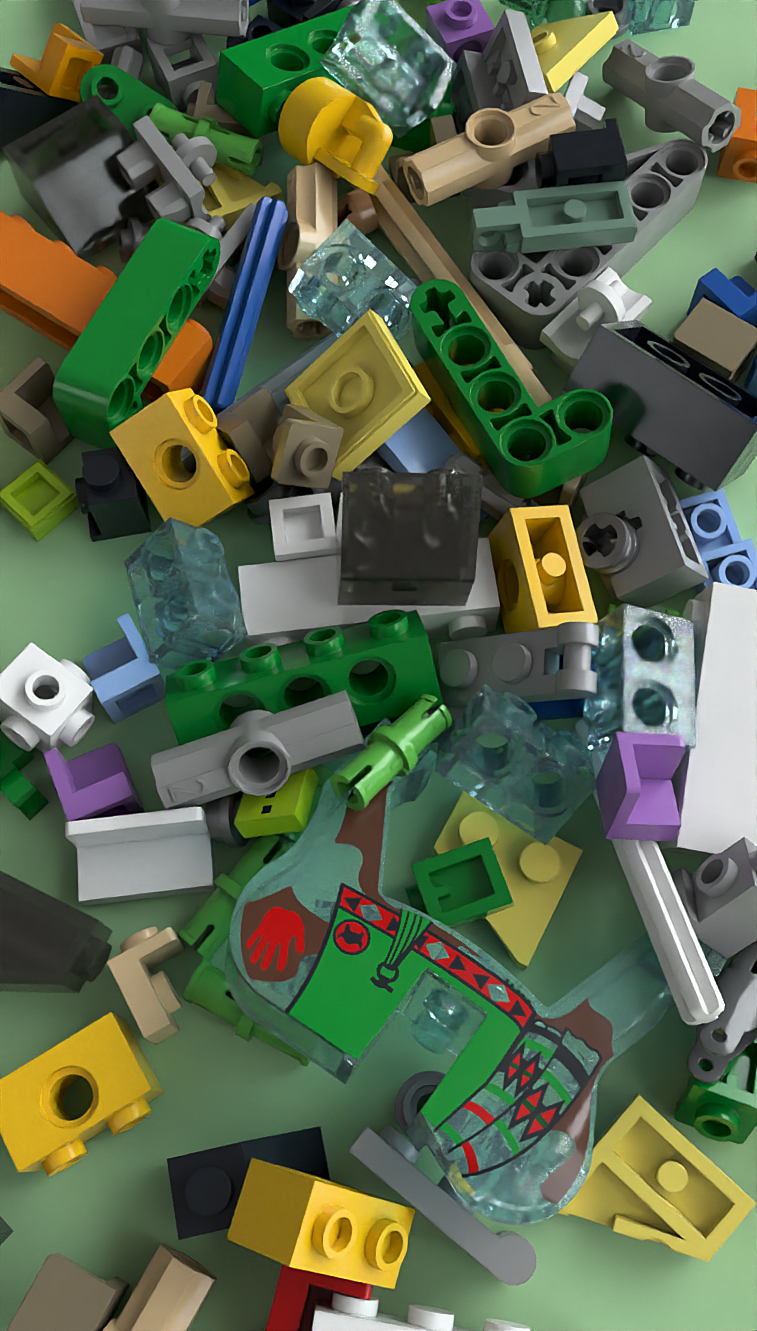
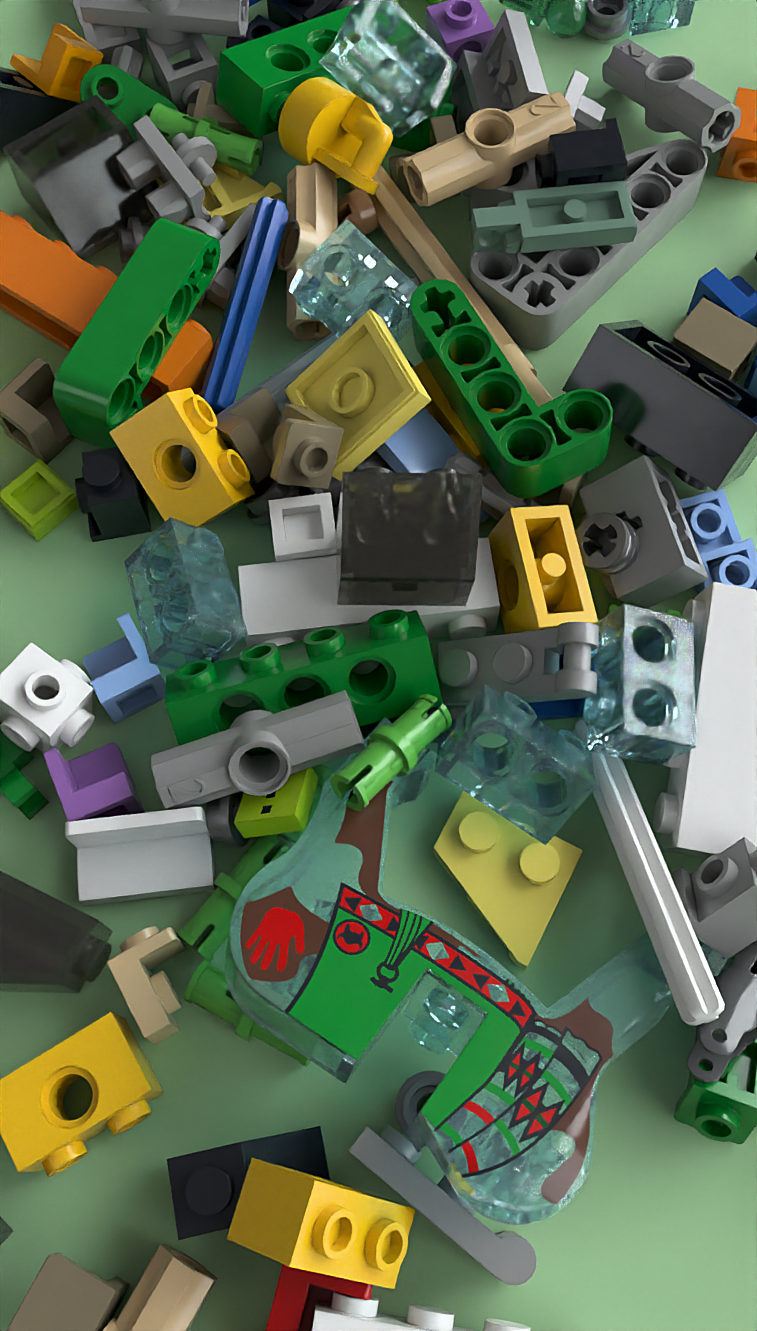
(460, 885): green bracket -> none
(569, 44): light yellow plate -> none
(597, 303): white hips -> none
(637, 787): medium lavender panel -> none
(658, 1186): light yellow wing -> none

